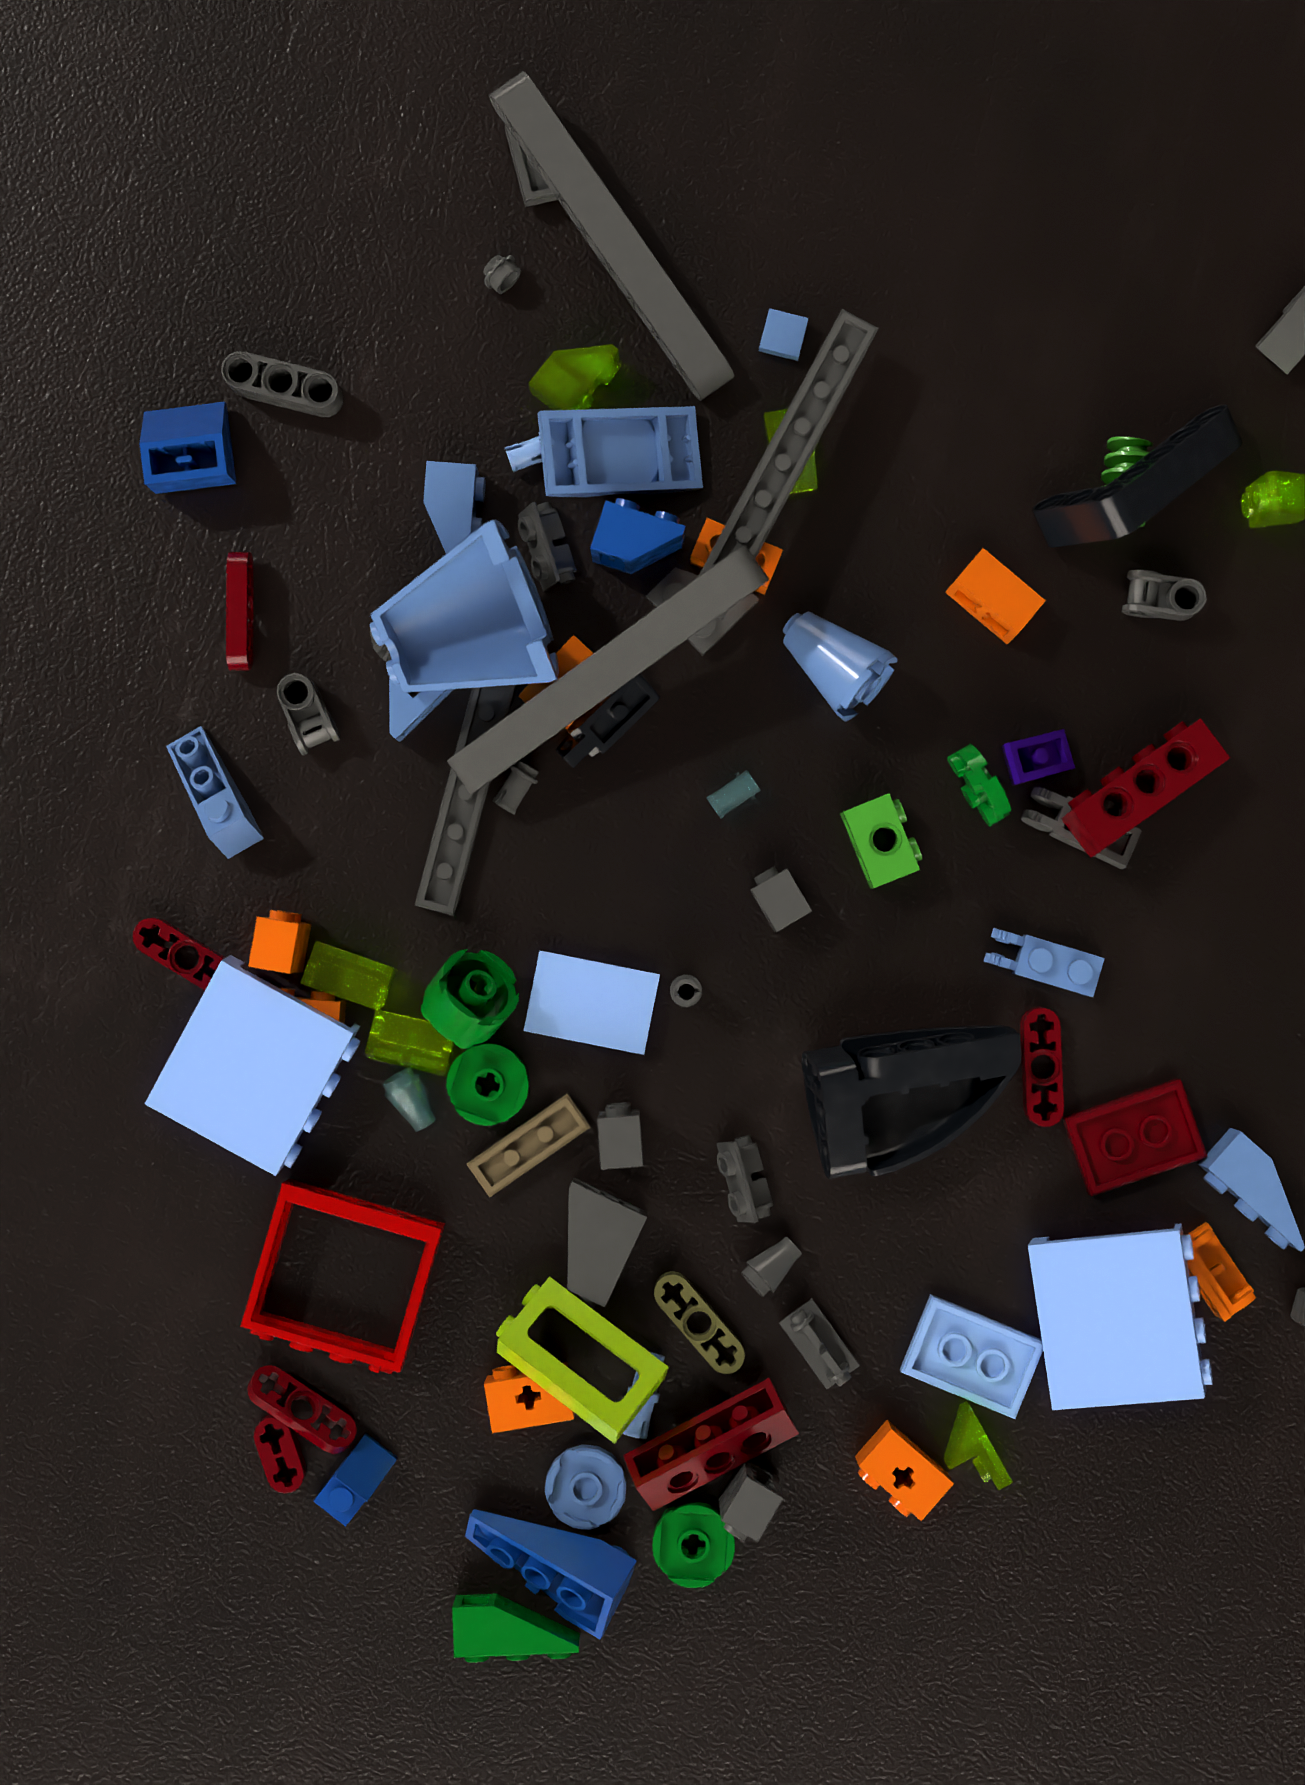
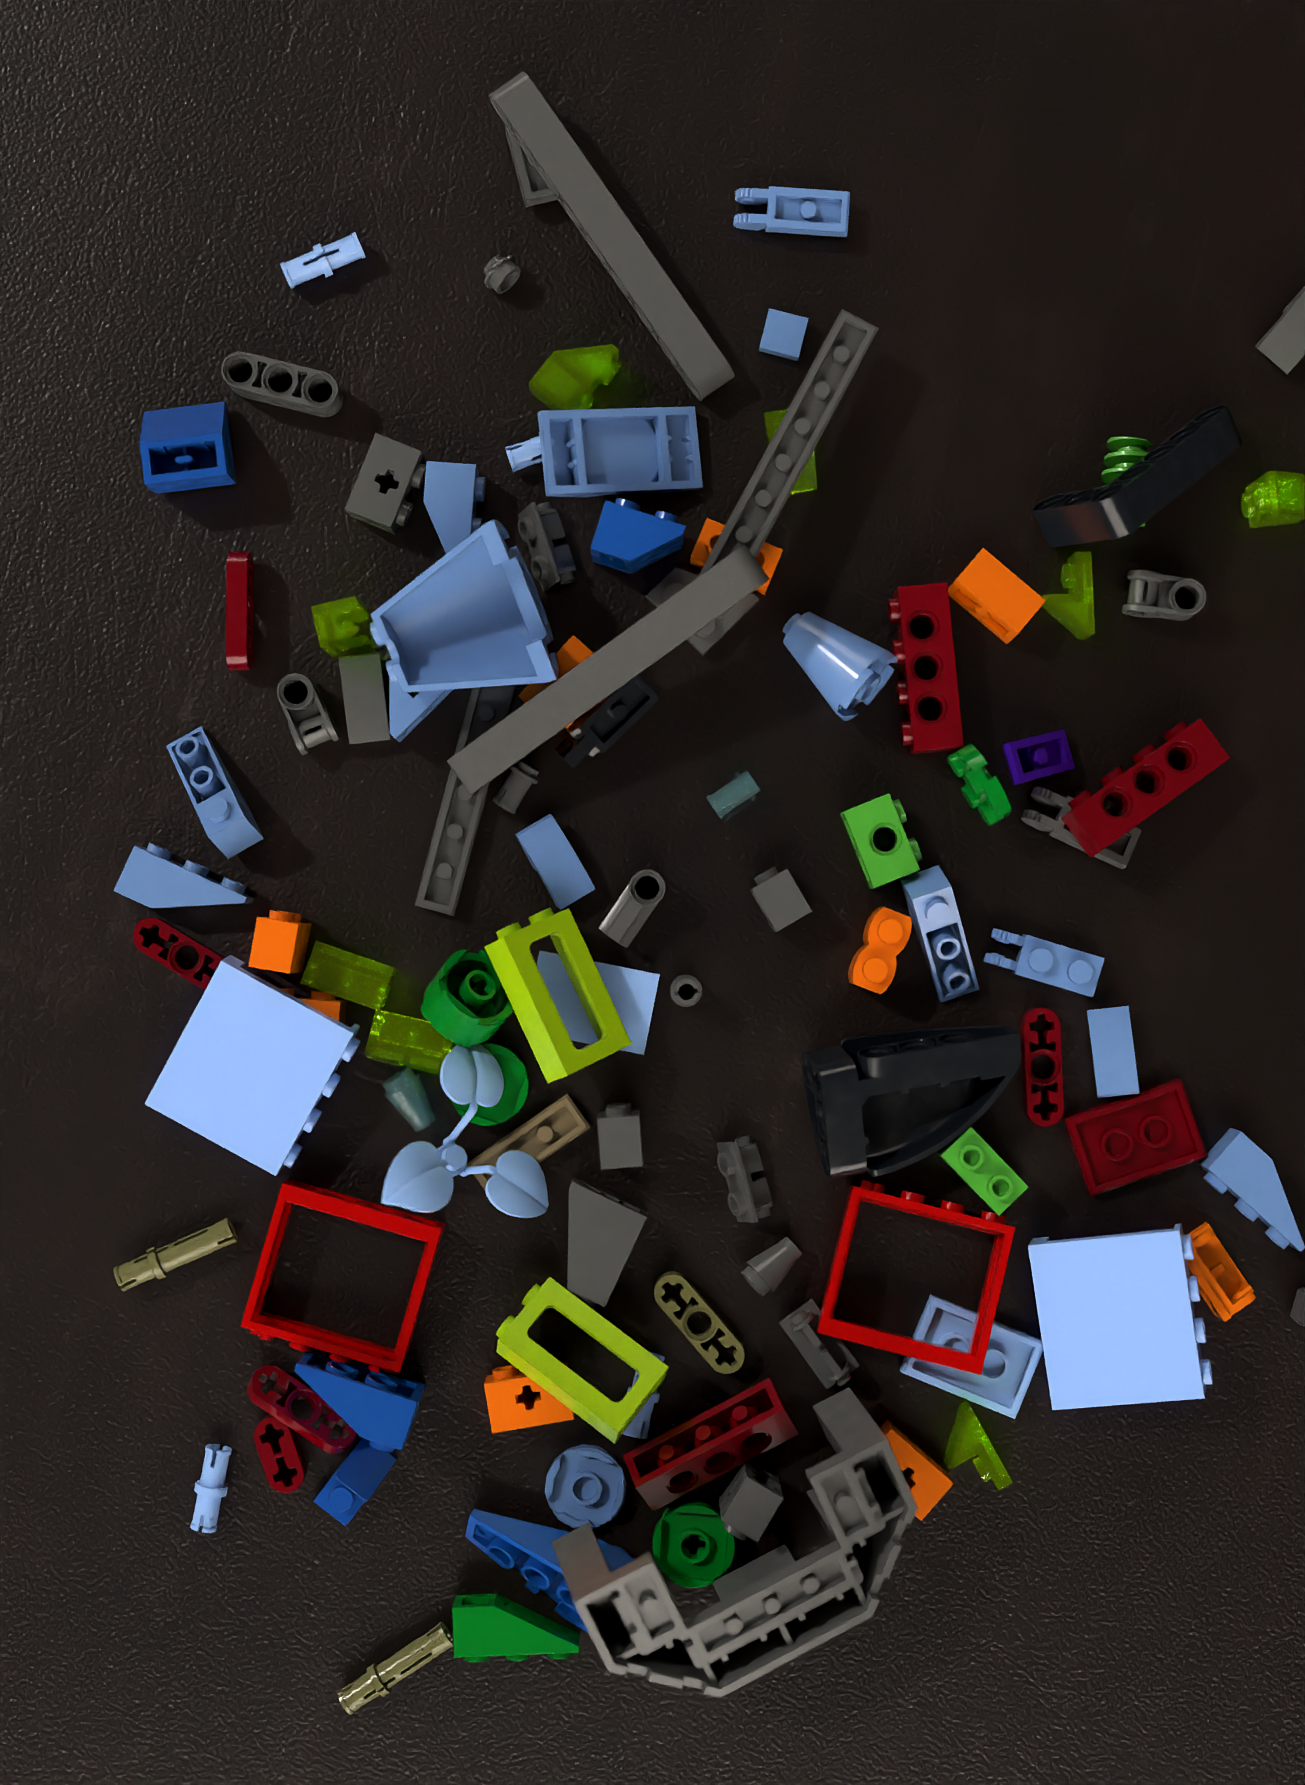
(163, 883): none -> medium blue slope
(166, 1258): none -> olive pin
(211, 1488): none -> light blue pin
(322, 260): none -> light blue pin
(336, 625): none -> clear neon green hinge
(364, 698): none -> dark grey slope
(371, 1403): none -> blue slope
(383, 461): none -> dark grey brick
(383, 1676): none -> olive pin
(424, 1175): none -> light blue plant
(533, 1001): none -> lime piece
(555, 861): none -> medium blue slope
(631, 910): none -> dark grey piece
(771, 1604): none -> dark grey brick
(795, 211): none -> medium blue hinge
(883, 939): none -> orange brick
(932, 605): none -> dark red brick
(940, 932): none -> medium blue slope
(950, 1213): none -> red window
(983, 1170): none -> bright green brick
(1075, 609): none -> clear neon green slope
(1113, 1051): none -> medium blue slope

